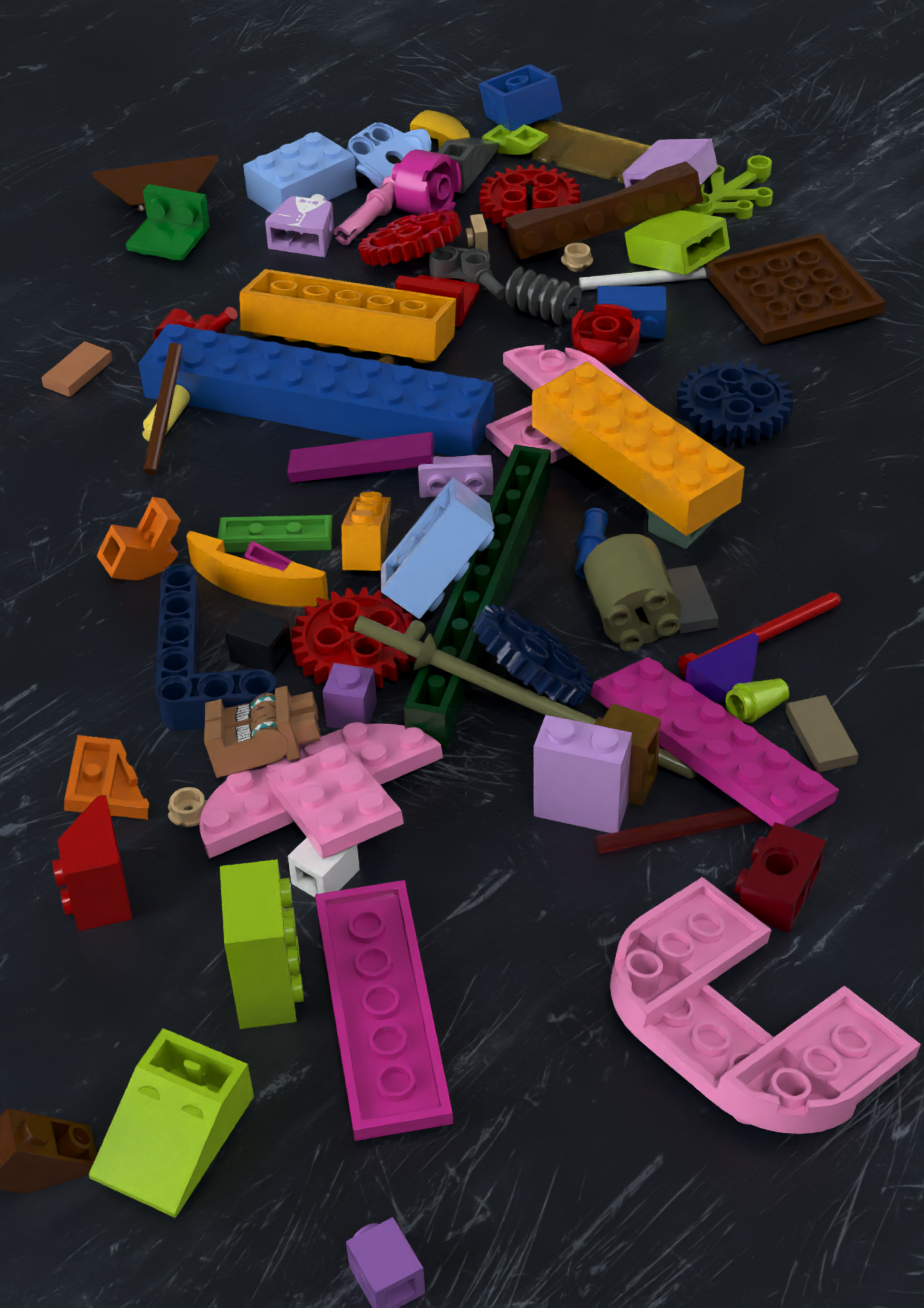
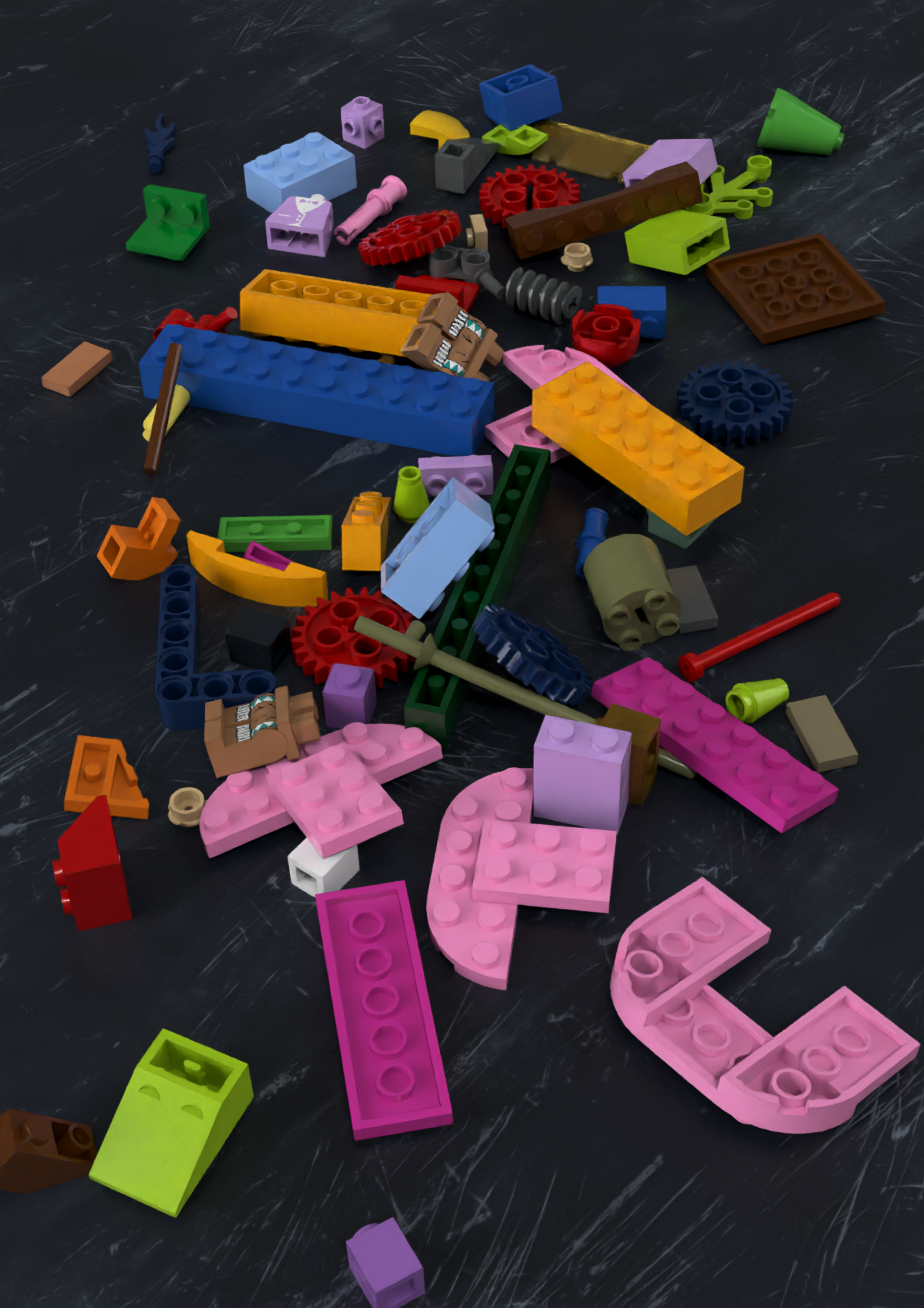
(159, 143): none -> dark blue piece
(181, 174): reddish brown wedge -> none
(261, 943): lime brick -> none
(361, 457): magenta tile -> none
(362, 122): none -> lavender brick
(379, 141): light blue piece -> none
(410, 495): none -> lime cone
(426, 182): dark pink brick -> none
(451, 340): none -> medium nougat hips
(496, 860): none -> bright pink plate
(639, 278): white bar -> none
(674, 829): clear red bar -> none
(723, 668): dark purple slope -> none
(780, 876): dark red brick -> none
(798, 127): none -> bright green cone

